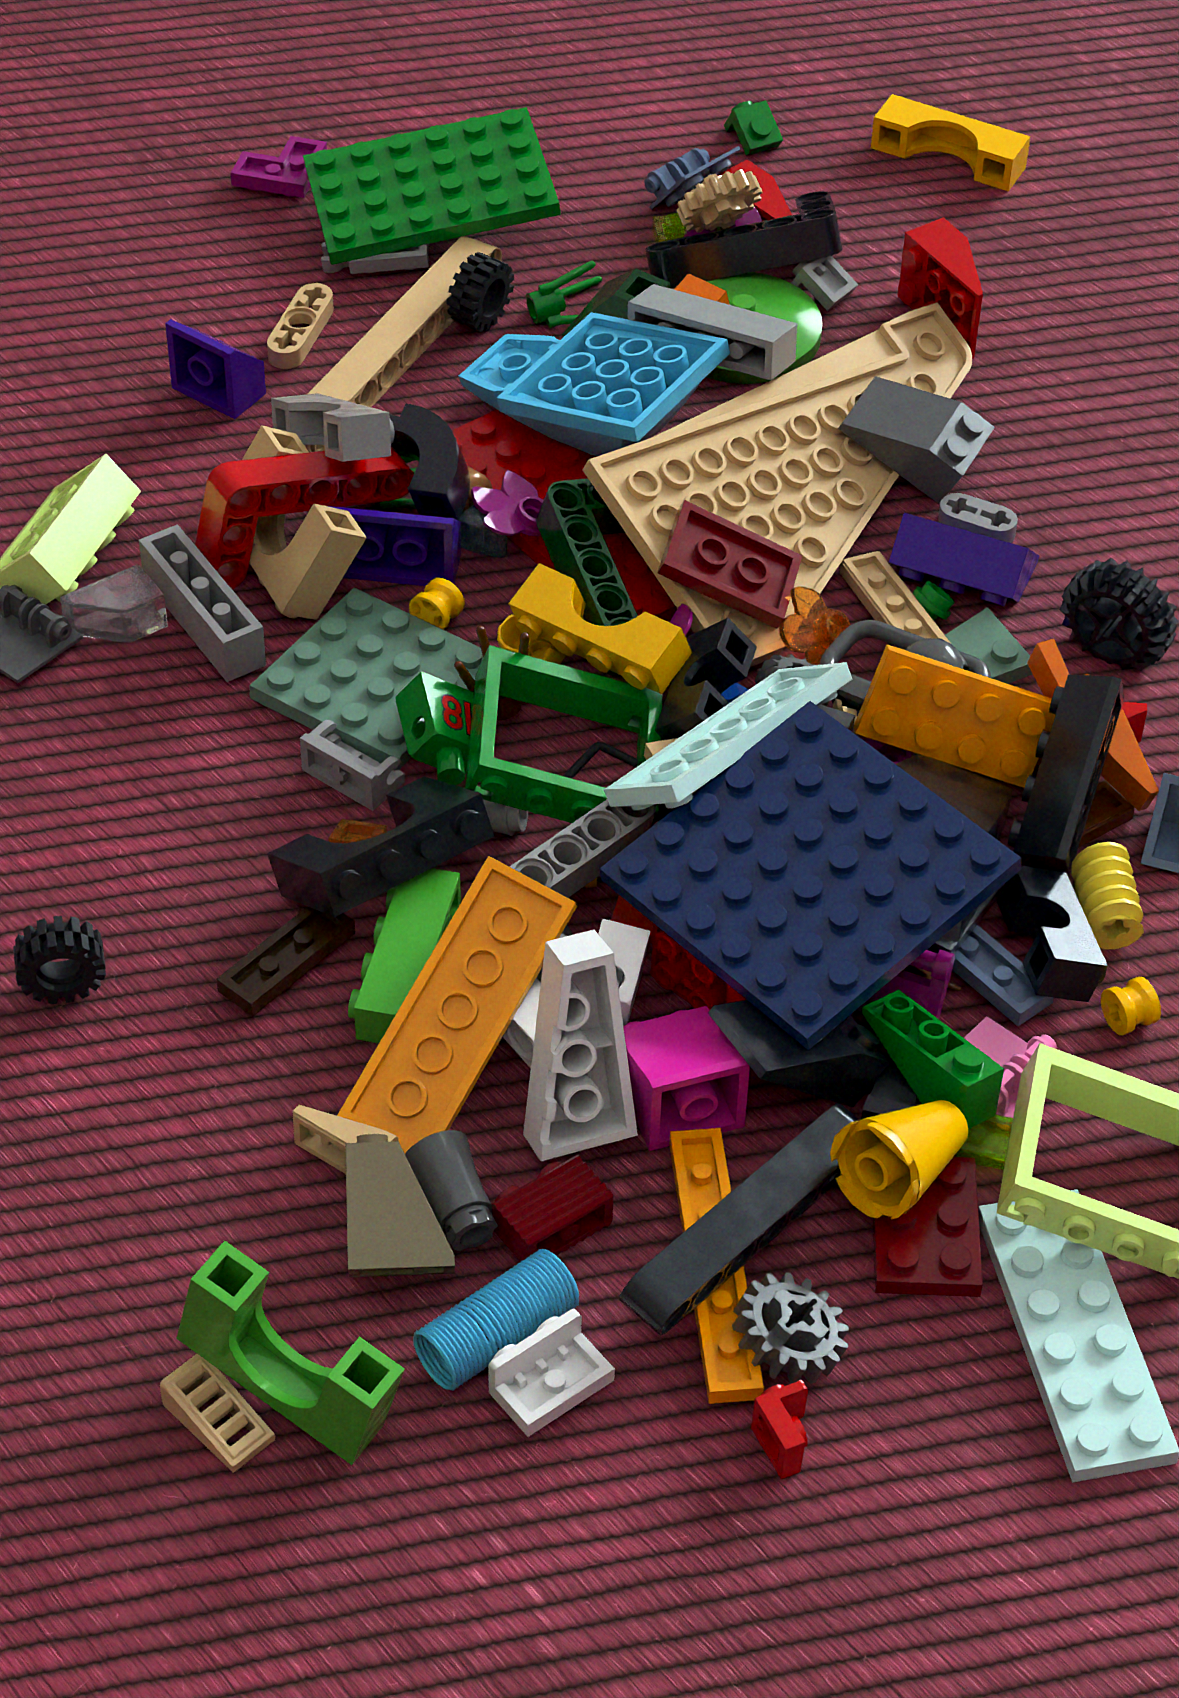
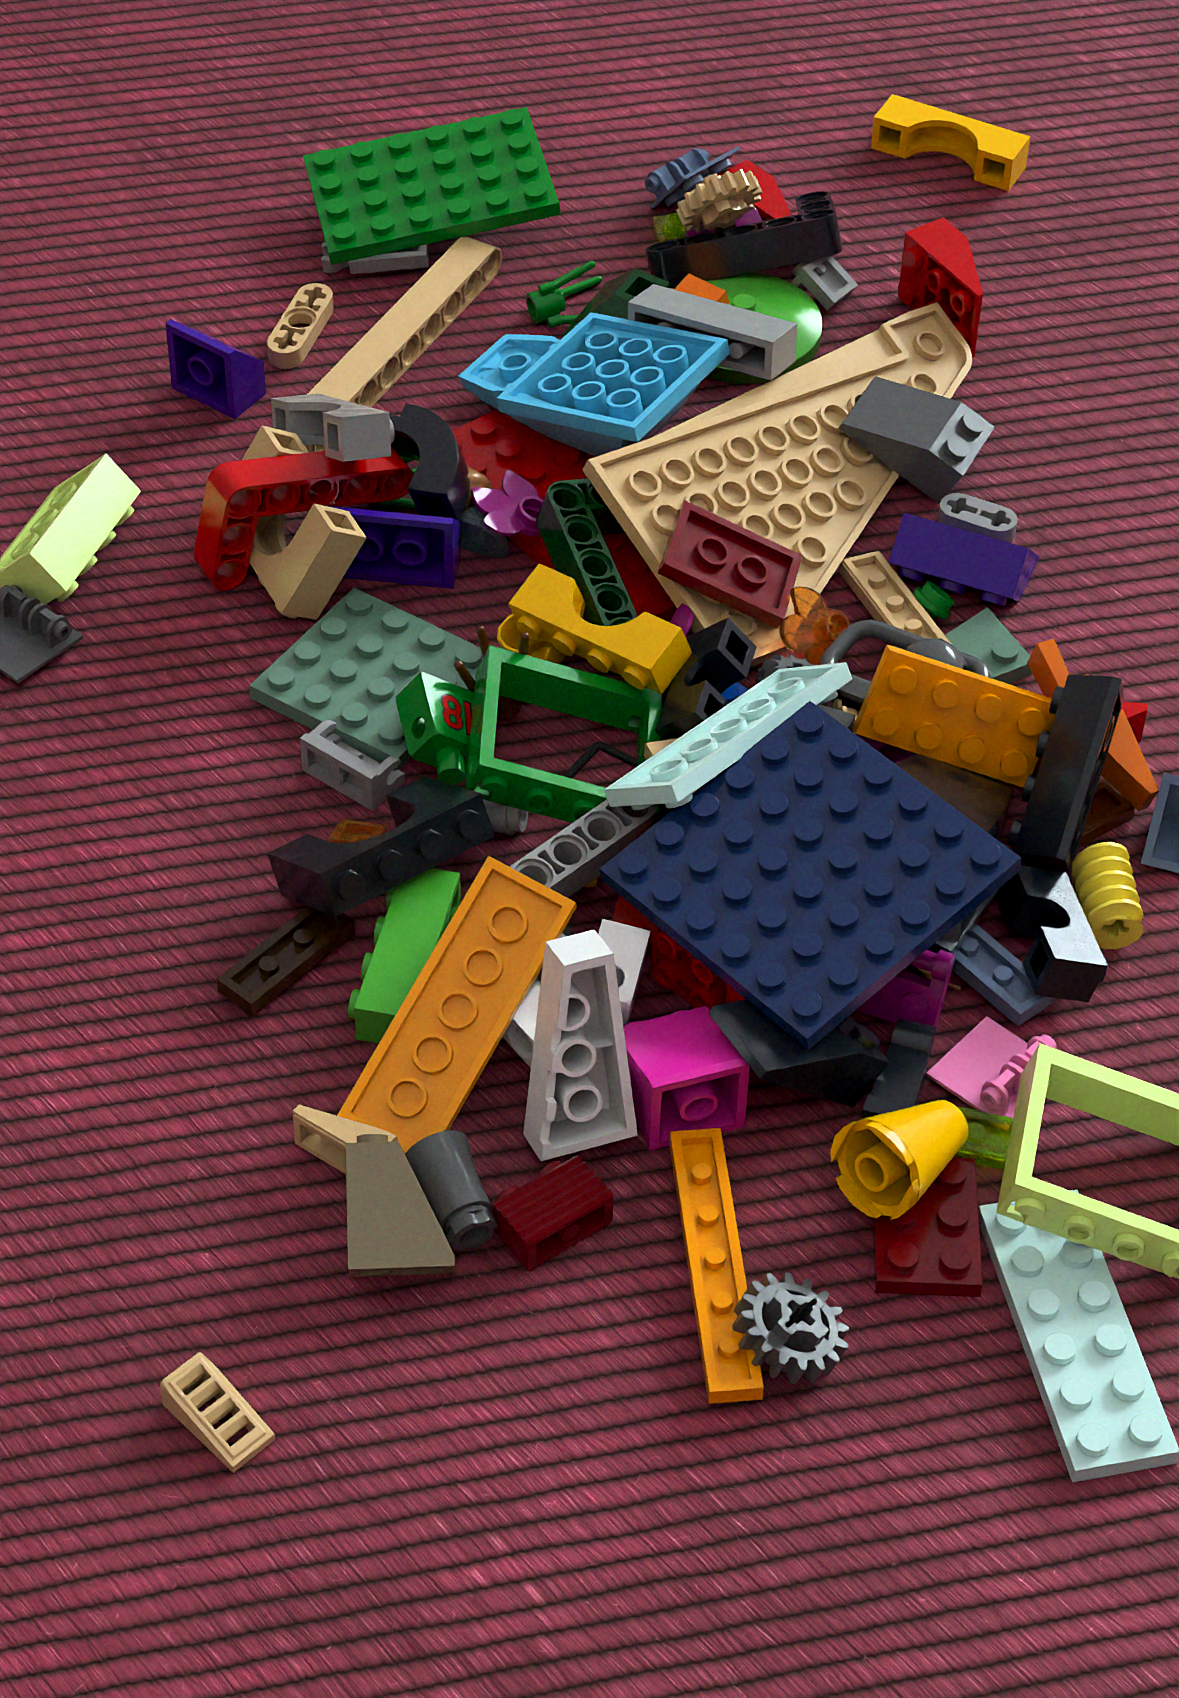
(59, 941): black tyre -> none
(117, 607): clear slope -> none
(203, 603): light grey brick -> none
(230, 1331): bright green arch -> none
(277, 174): magenta plate -> none
(438, 603): yellow wheel -> none
(480, 291): black tyre -> none
(507, 1312): medium azure piece -> none
(547, 1373): white bracket -> none
(737, 1226): black beam -> none
(754, 127): green bracket -> none
(779, 1428): red bracket -> none
(935, 1057): green slope -> none
(1119, 614): black gear -> none
(1130, 1005): yellow wheel -> none

